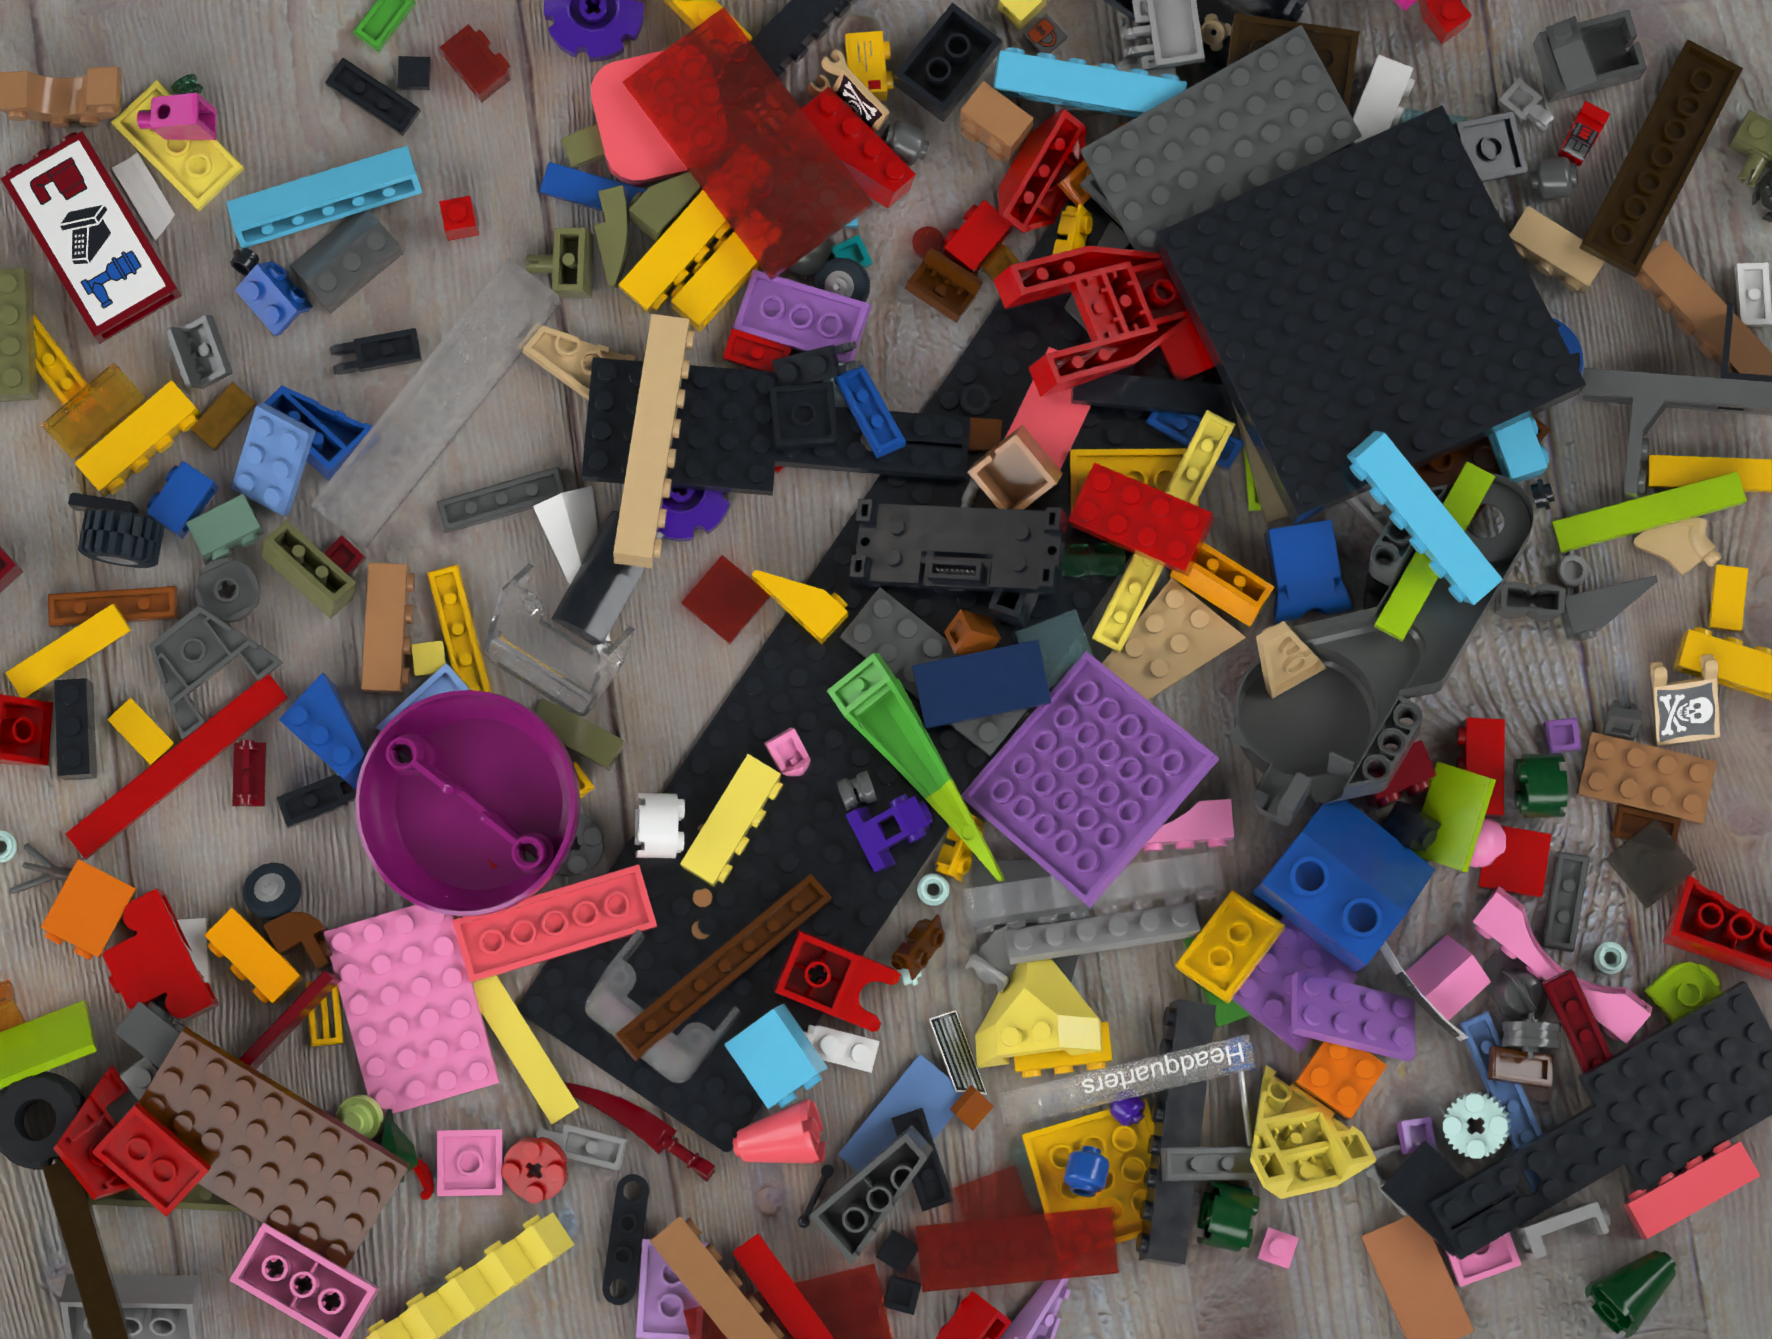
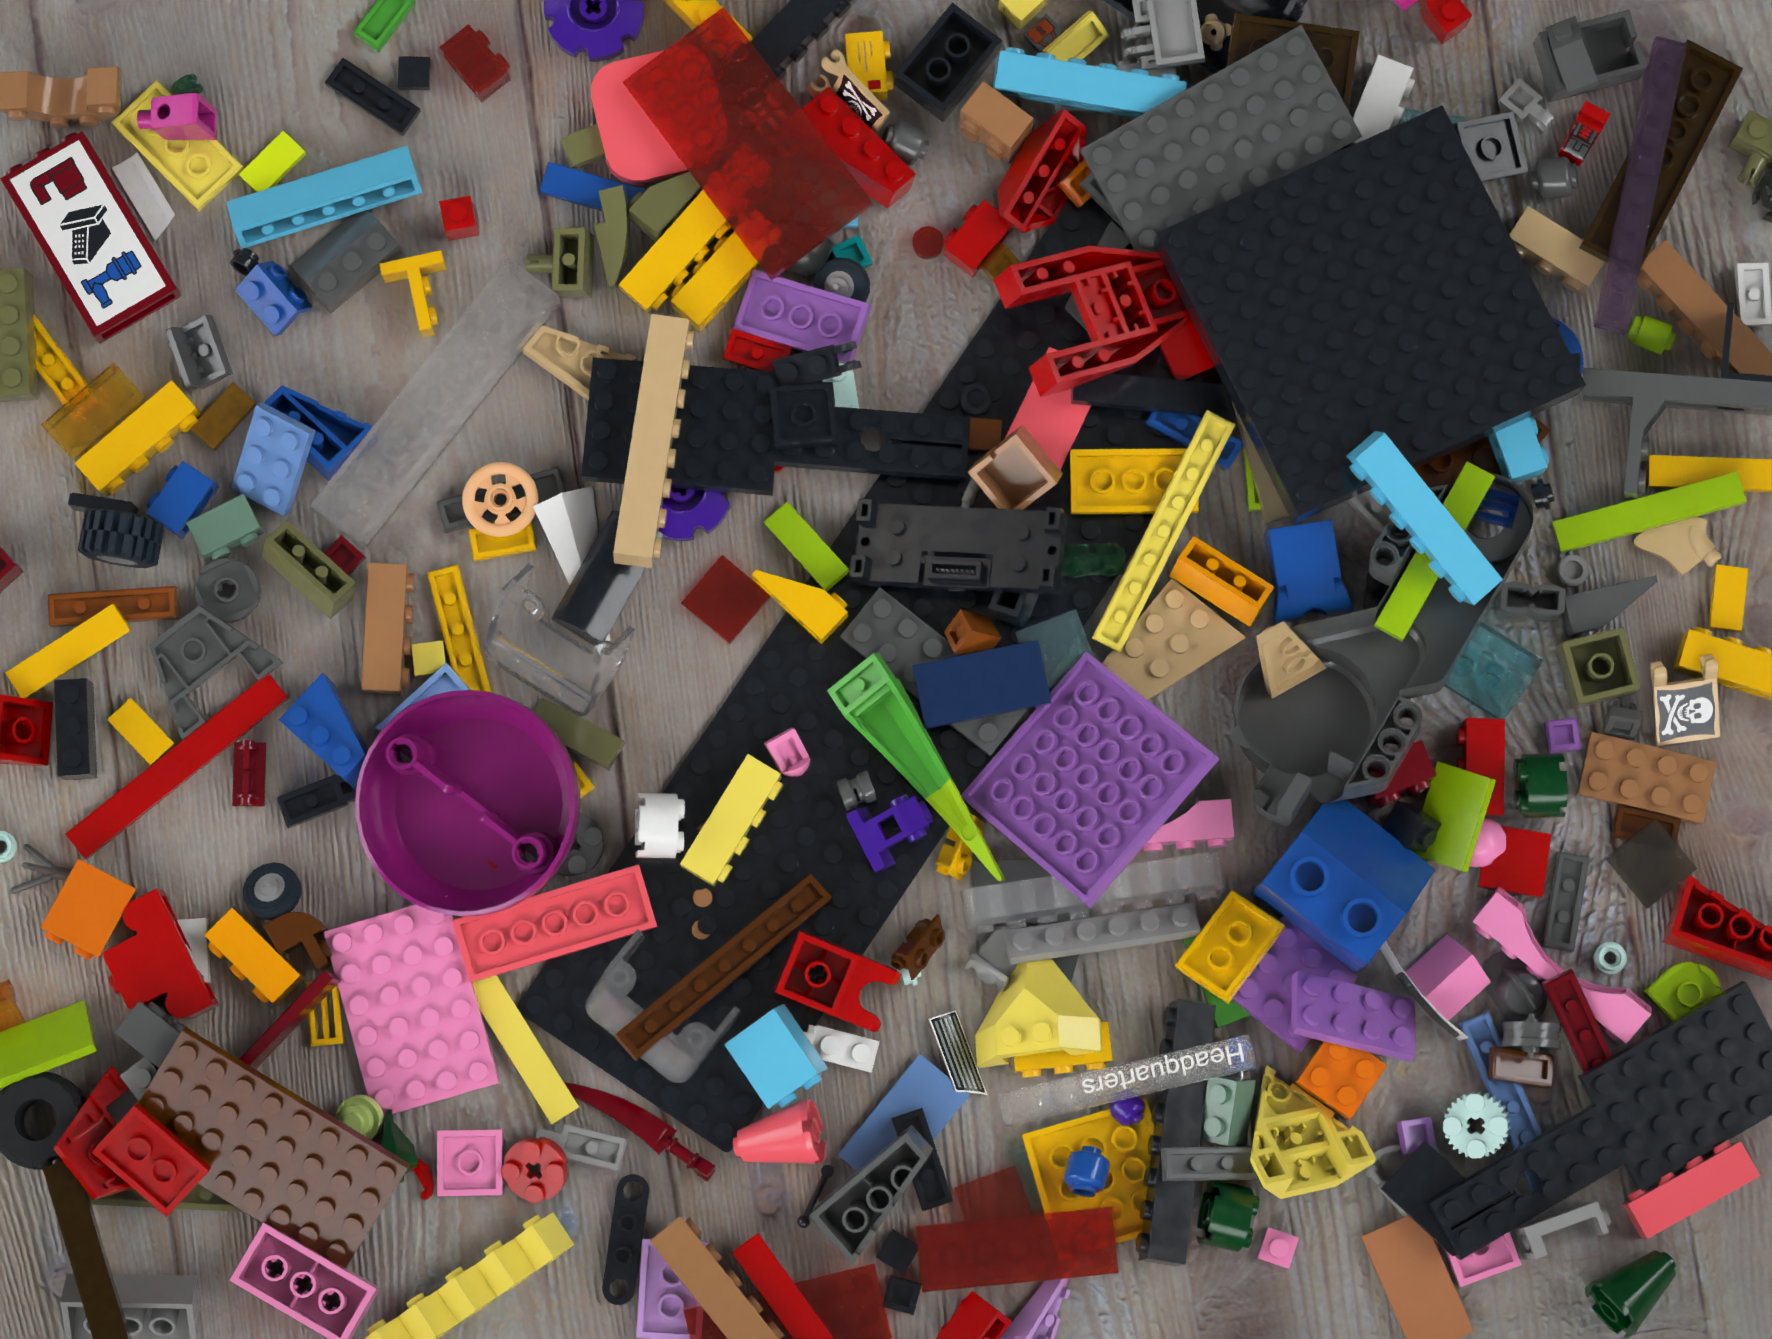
(273, 163): none -> neon yellow tile
(379, 351): black hinge -> none
(420, 286): none -> yellow bracket
(482, 479): none -> light nougat plate
(490, 547): none -> yellow tile
(806, 546): none -> lime tile
(870, 411): blue tile -> none
(930, 879): light aqua plate -> none
(944, 285): reddish brown bracket -> none
(971, 1107): dark orange tile -> none
(1075, 224): yellow hinge -> none
(1078, 39): none -> light yellow tile
(1141, 519): red brick -> none
(1227, 1110): none -> sand green brick
(1493, 672): none -> clear light blue slope
(1495, 519): none -> clear blue tile
(1598, 668): none -> olive brick
(1640, 186): none -> clear purple plate
(1651, 334): none -> lime brick

